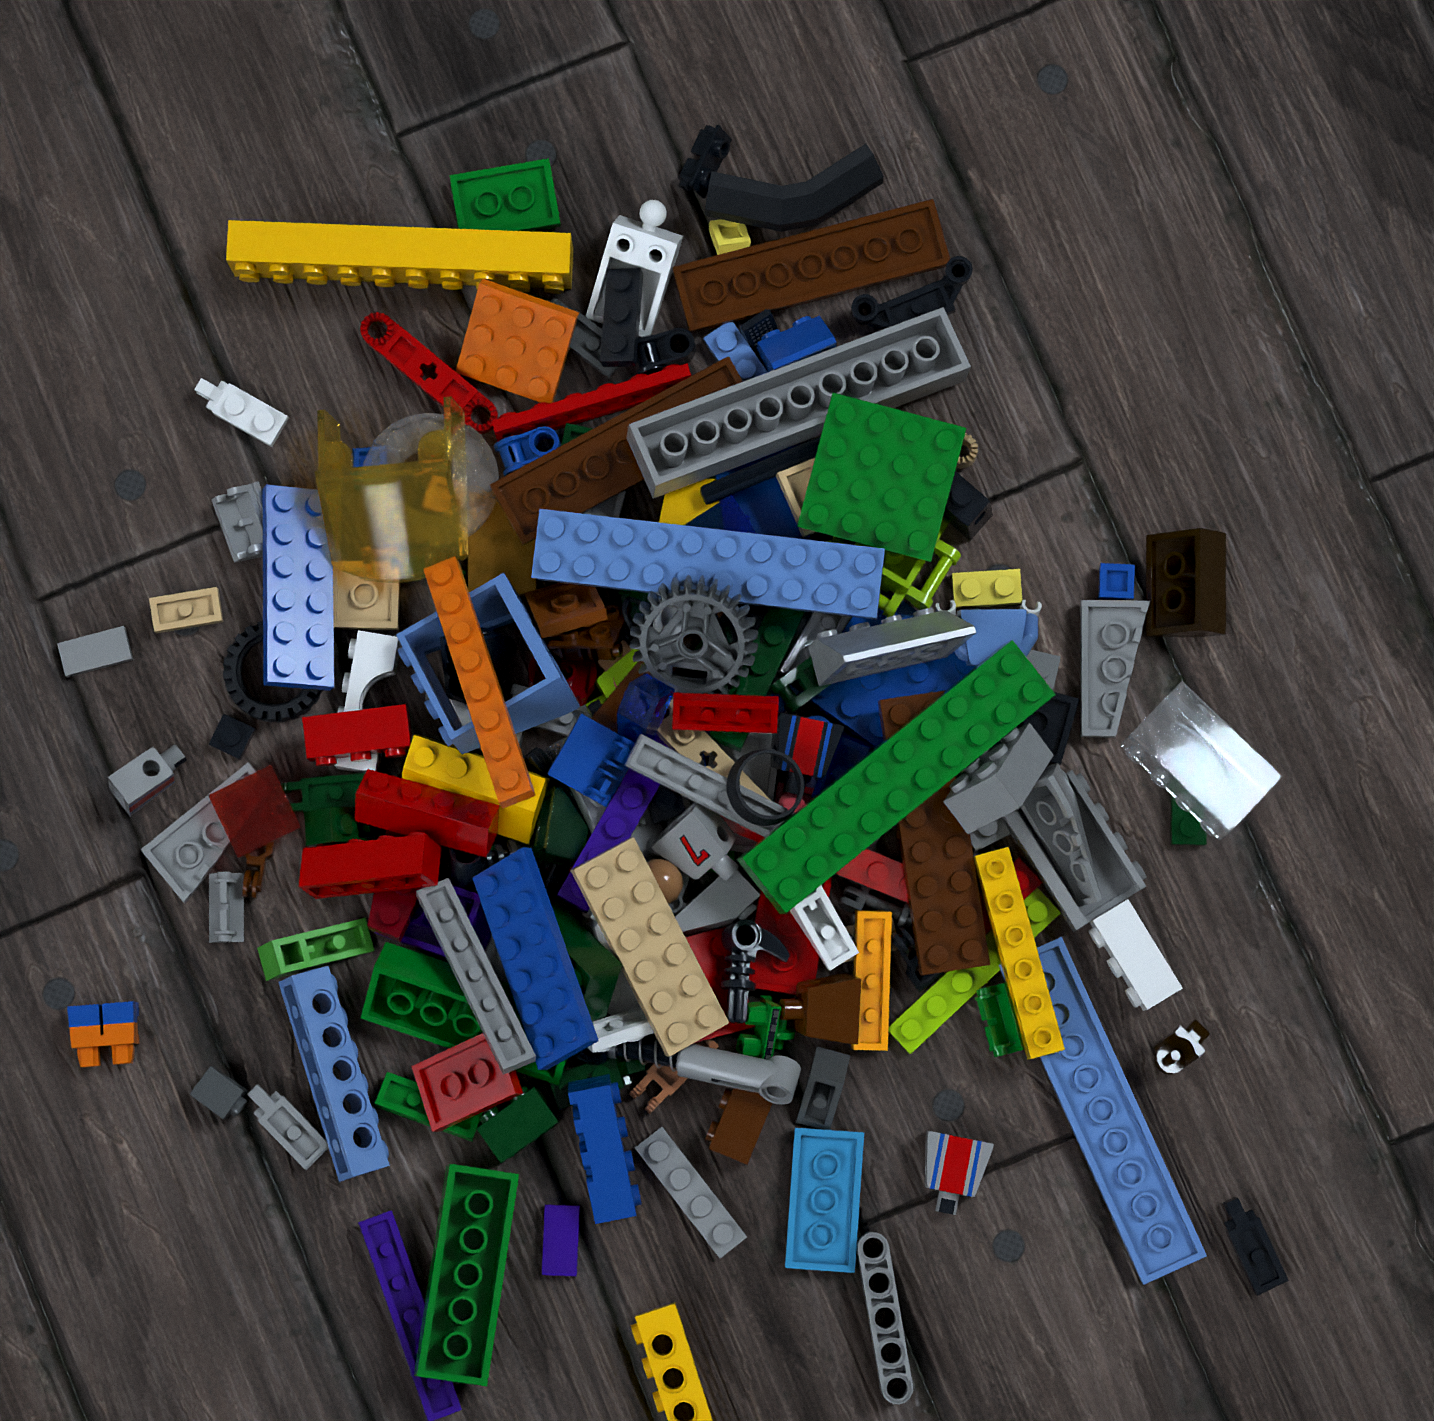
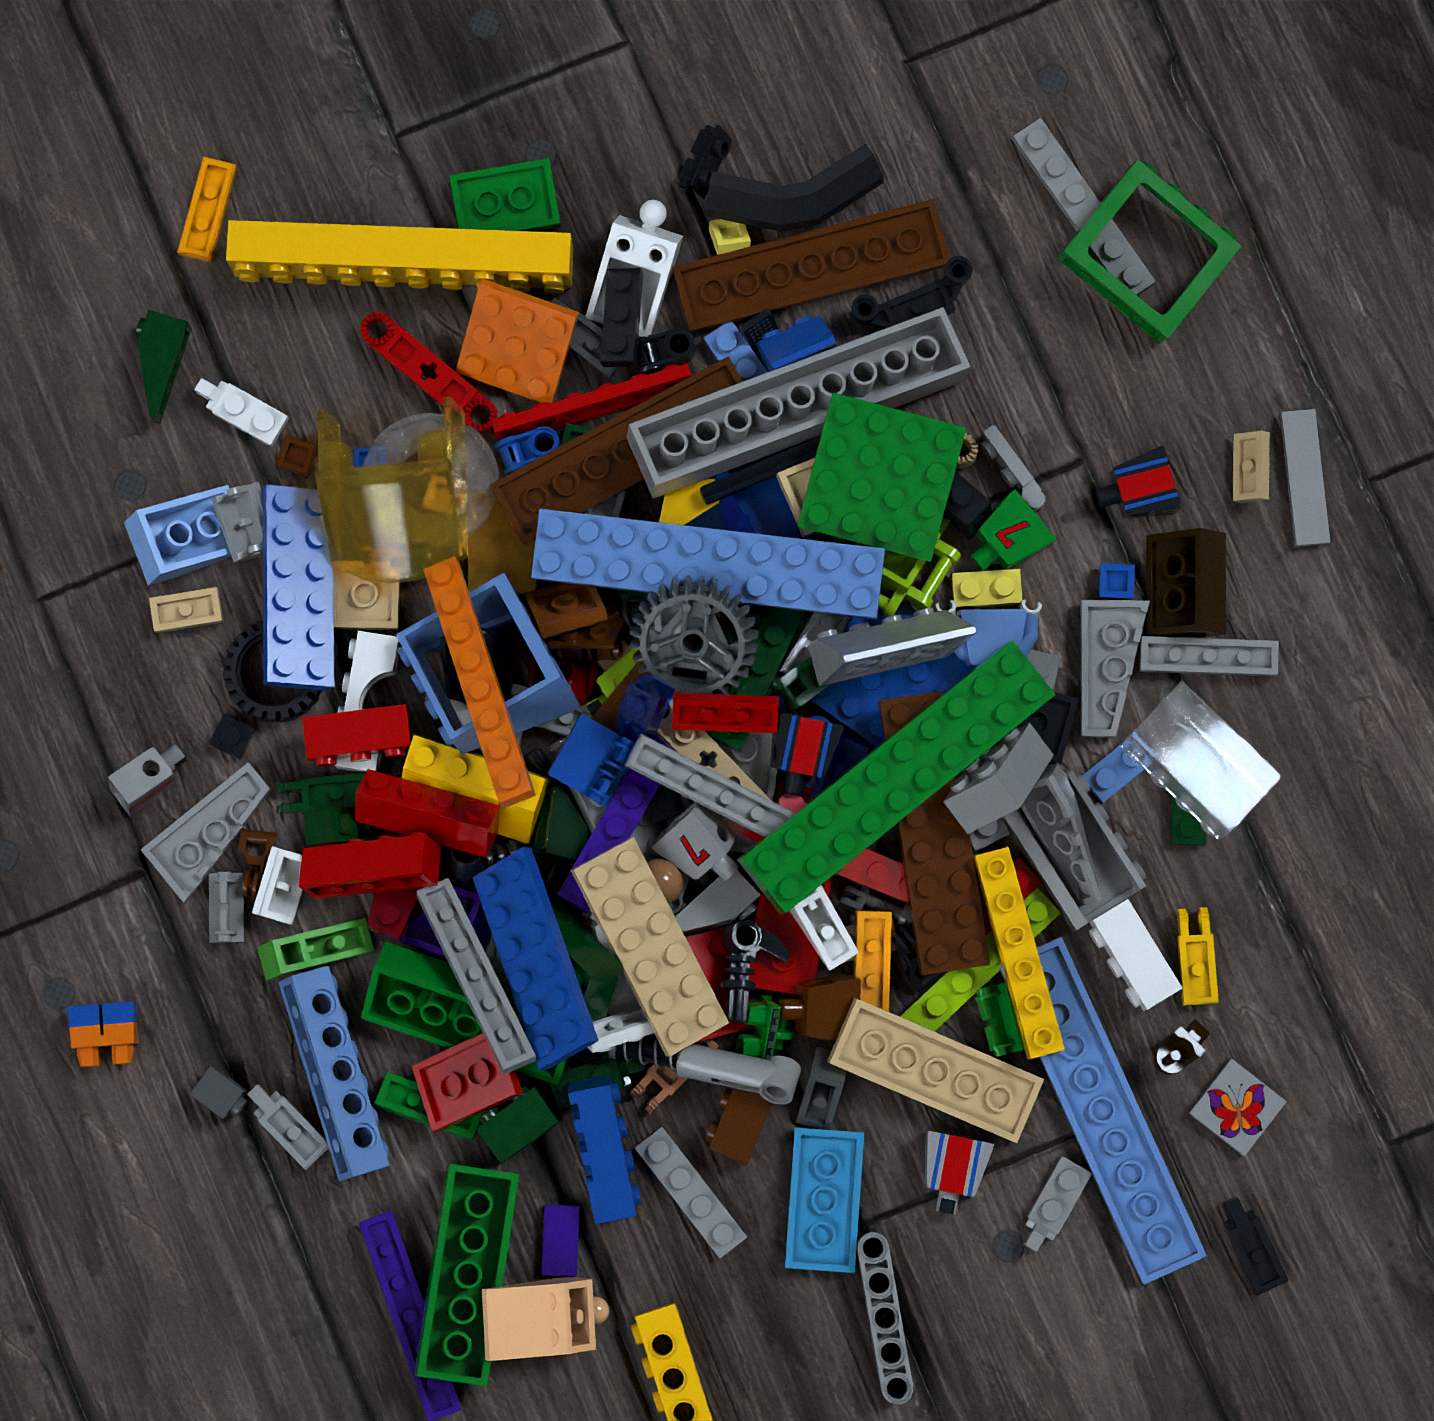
(95, 651): light grey tile -> none
(160, 350): none -> dark green slope
(178, 536): none -> light blue slope
(207, 209): none -> light orange tile
(255, 811): clear red plate -> none
(279, 888): none -> white hinge
(297, 456): none -> reddish brown tile
(541, 1318): none -> light nougat slope
(737, 801): black tyre -> none
(935, 1070): none -> tan plate
(1011, 535): none -> green torso
(1013, 470): none -> light grey hinge
(1055, 1202): none -> light grey hinge
(1077, 259): none -> green piece
(1078, 202): none -> light grey plate
(1111, 774): none -> medium blue plate
(1141, 487): none -> torso
(1197, 960): none -> yellow hinge
(1208, 656): none -> light grey plate
(1237, 1107): none -> tile
(1251, 466): none -> tan plate
(1305, 478): none -> light grey tile

